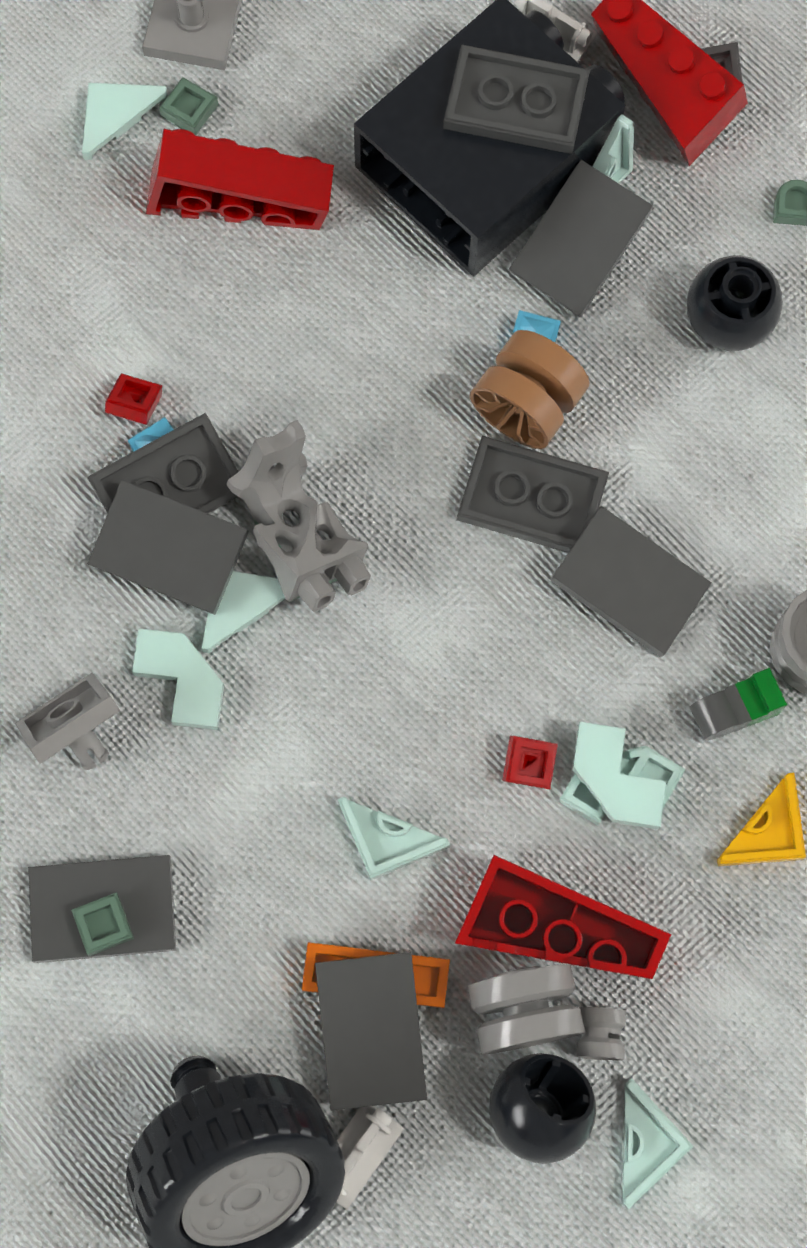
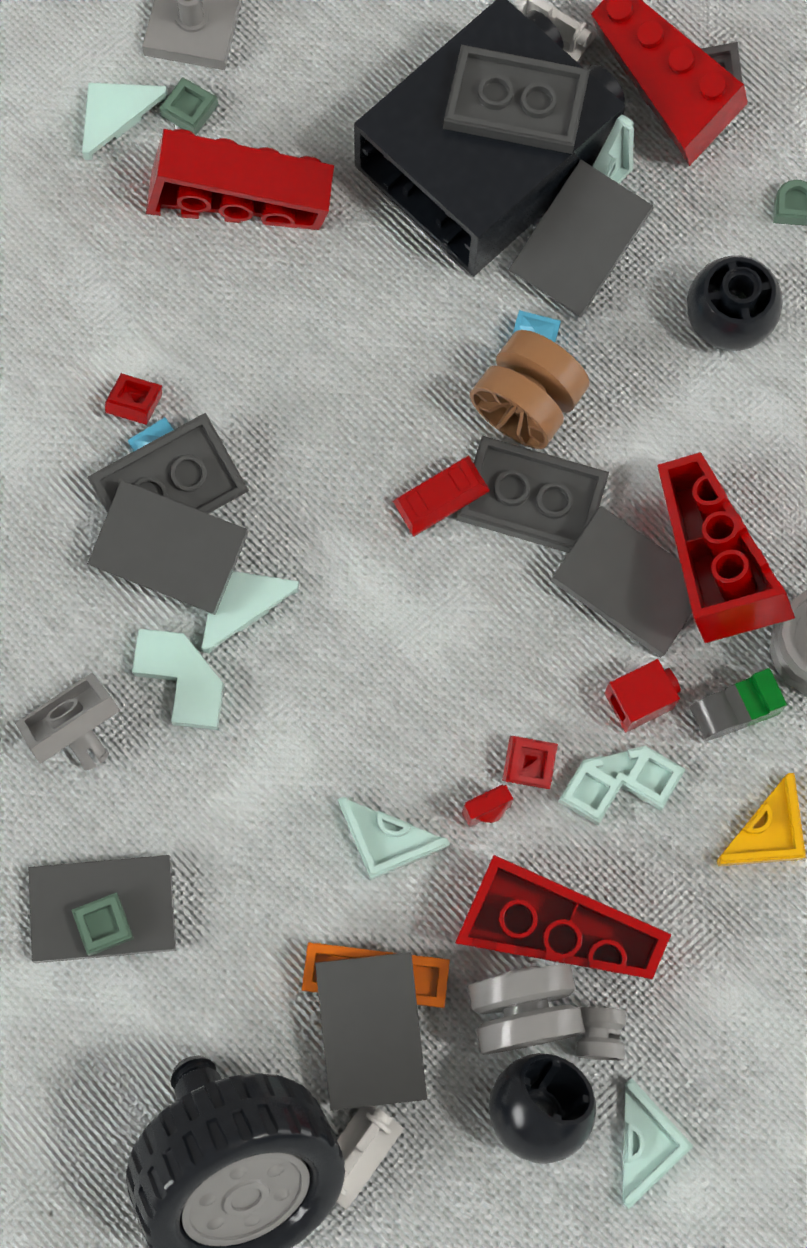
(298, 554): light grey hips -> none
(441, 496): none -> red tile
(488, 806): none -> red tile
(621, 796): light aqua tile -> none
(643, 694): none -> red brick
(721, 564): none -> red wedge

